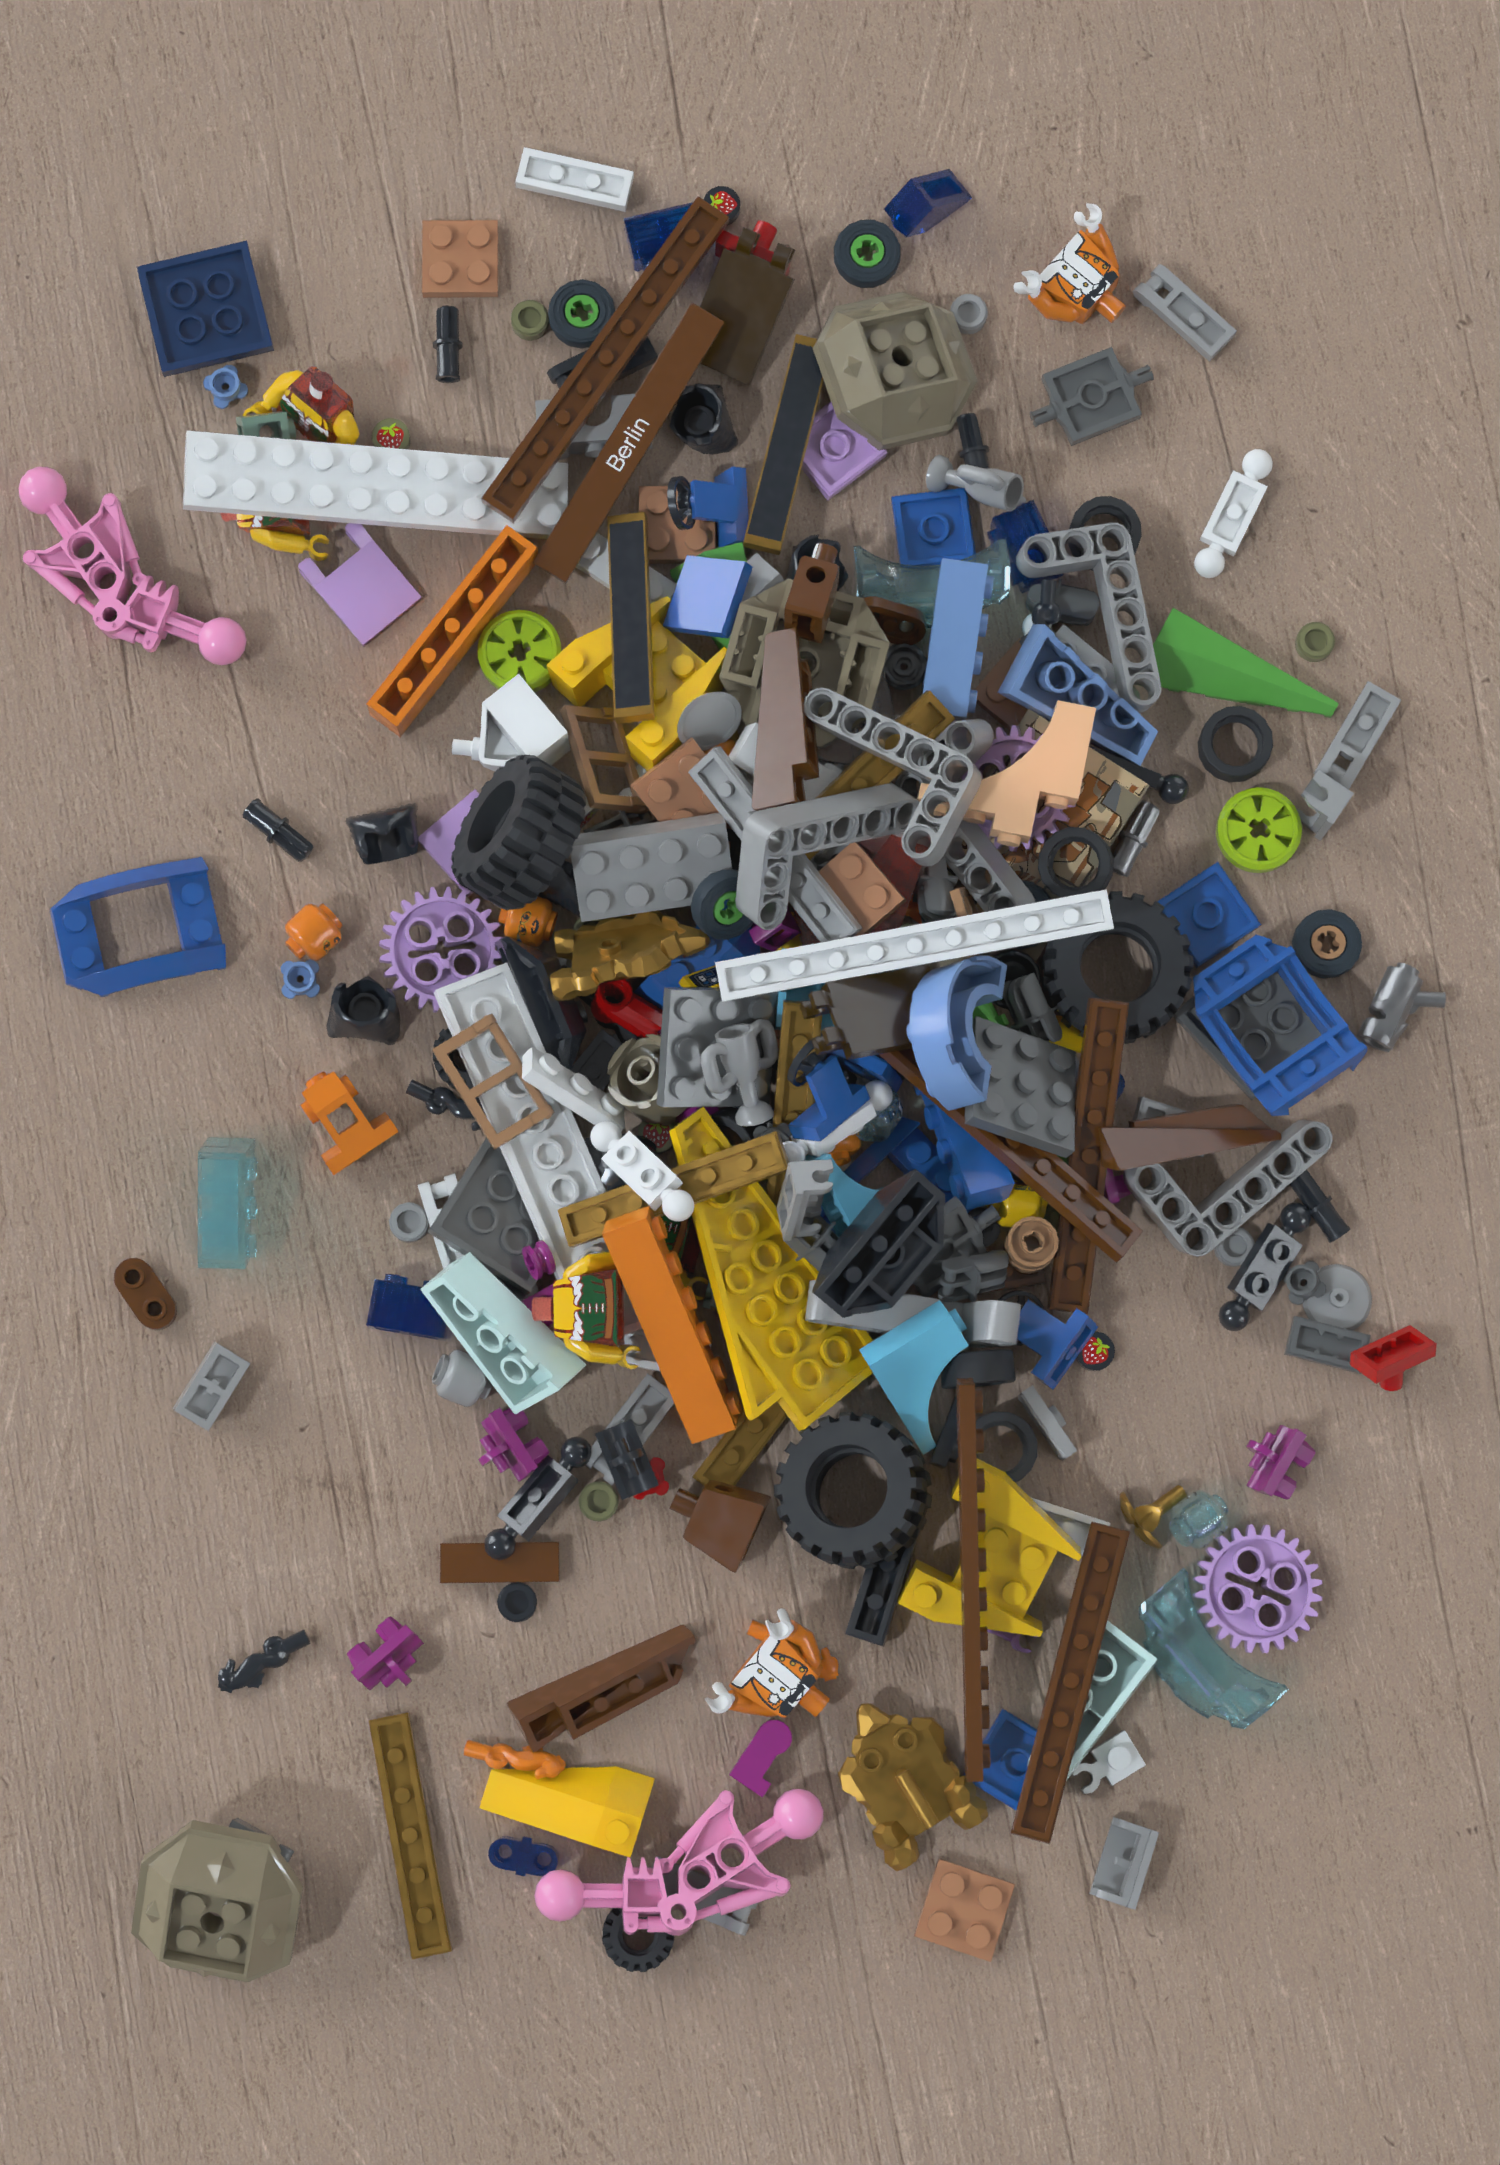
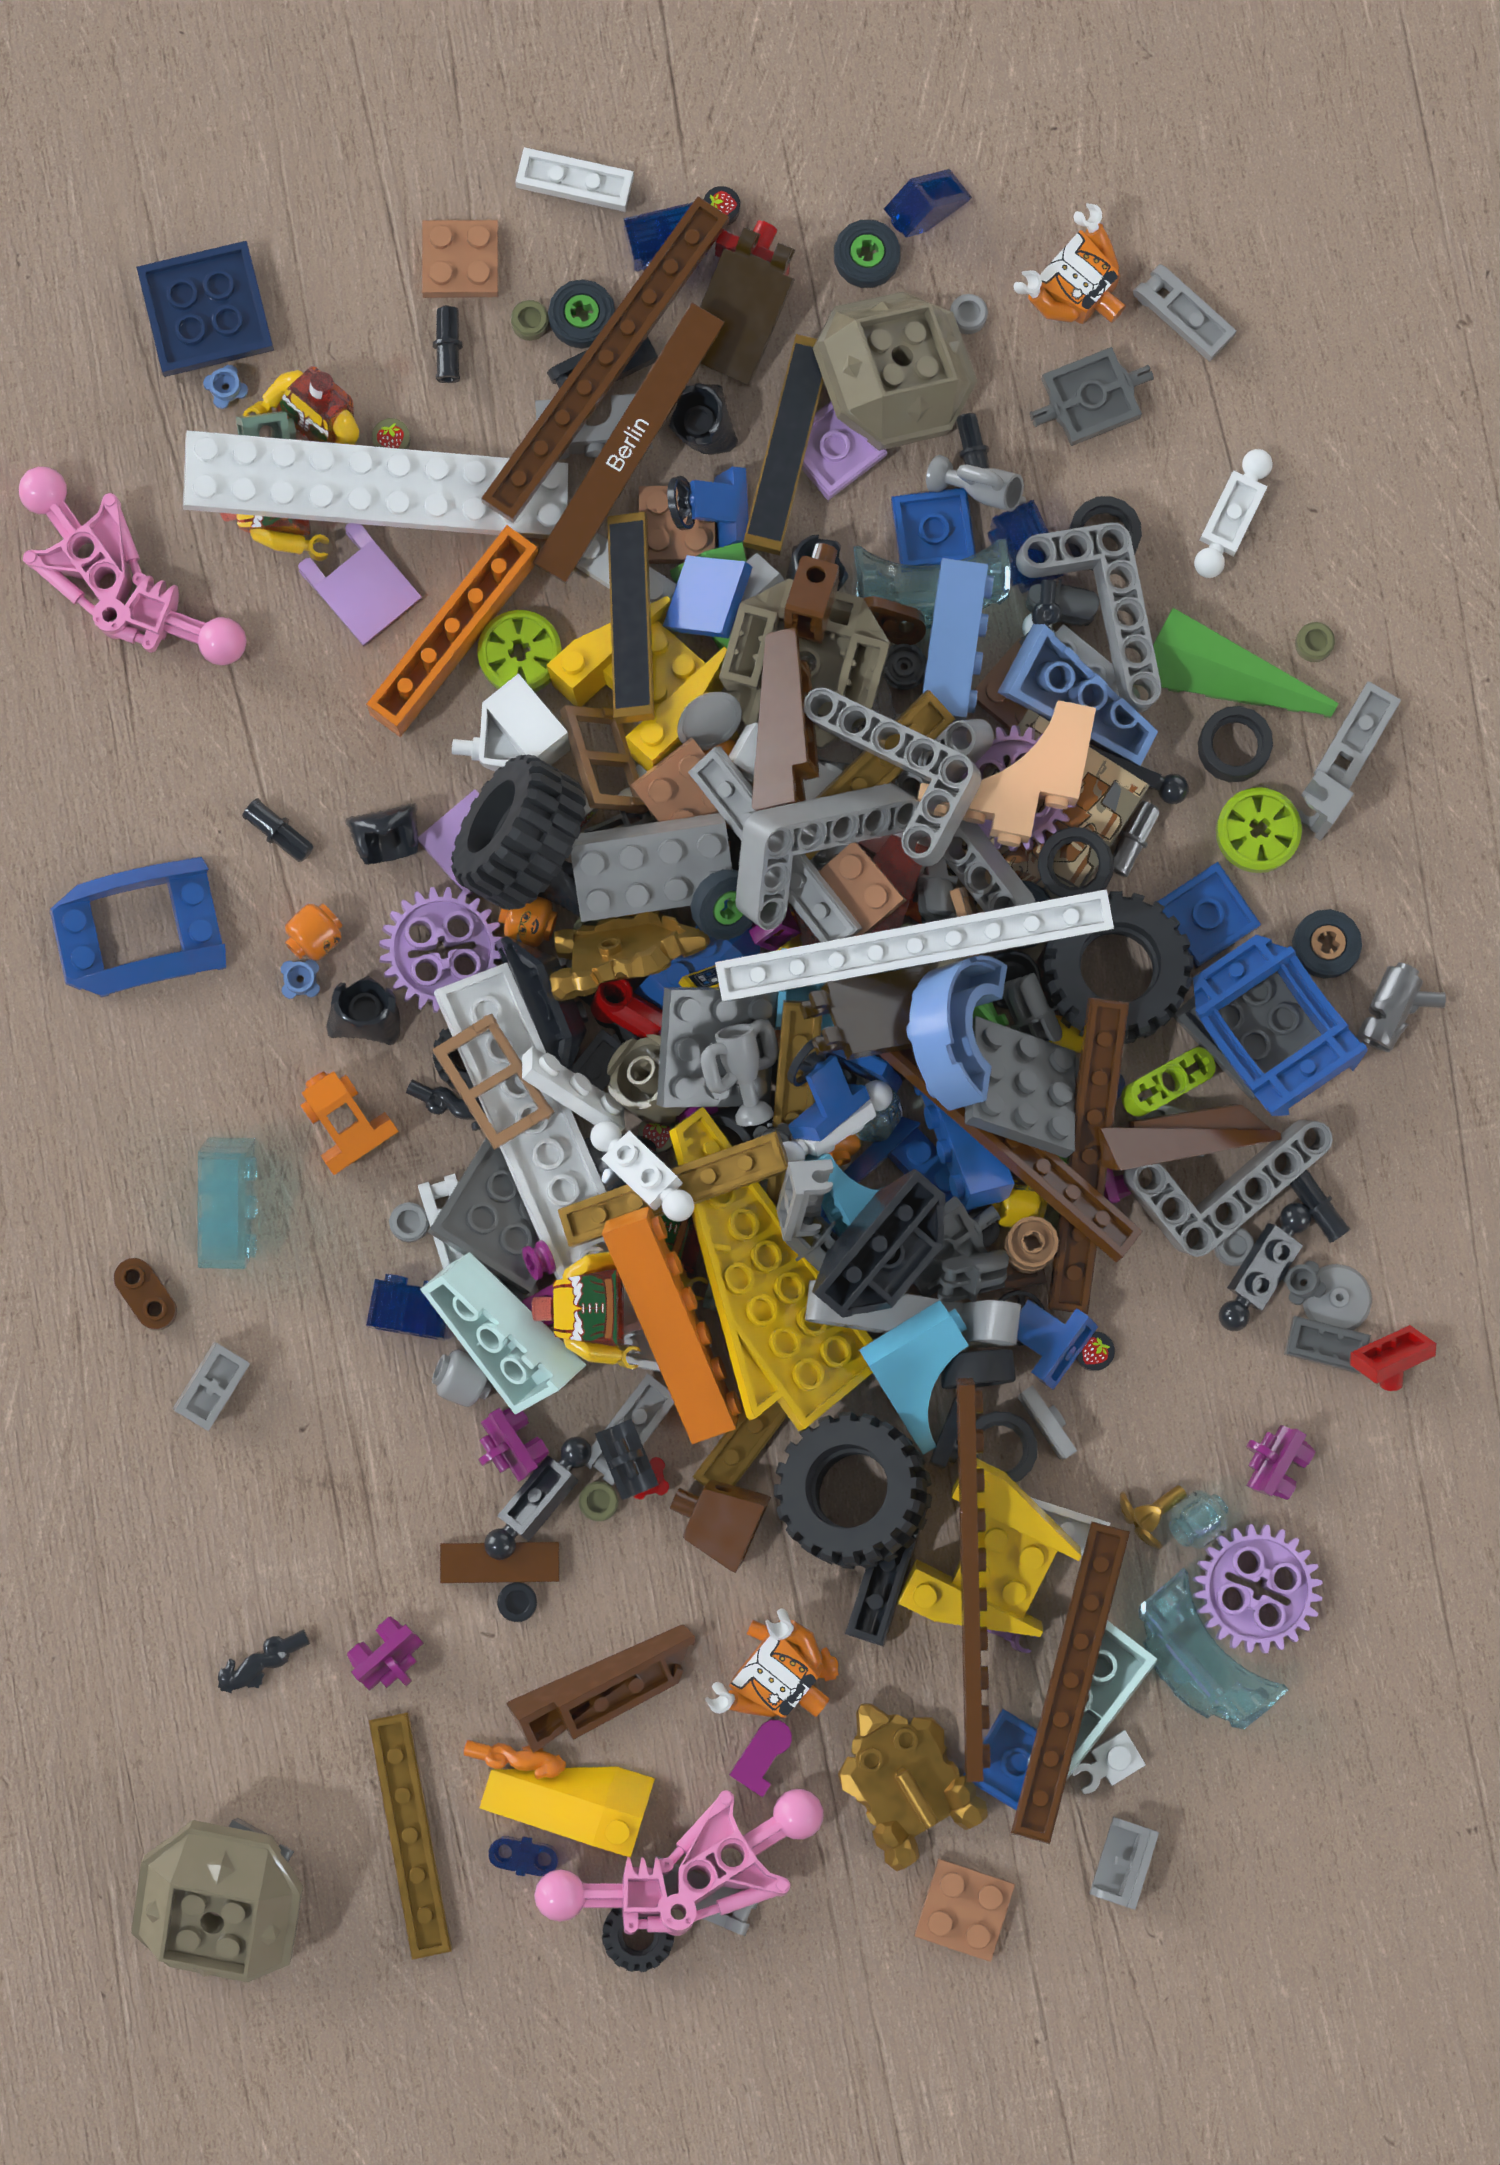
(1161, 1094): none -> lime beam

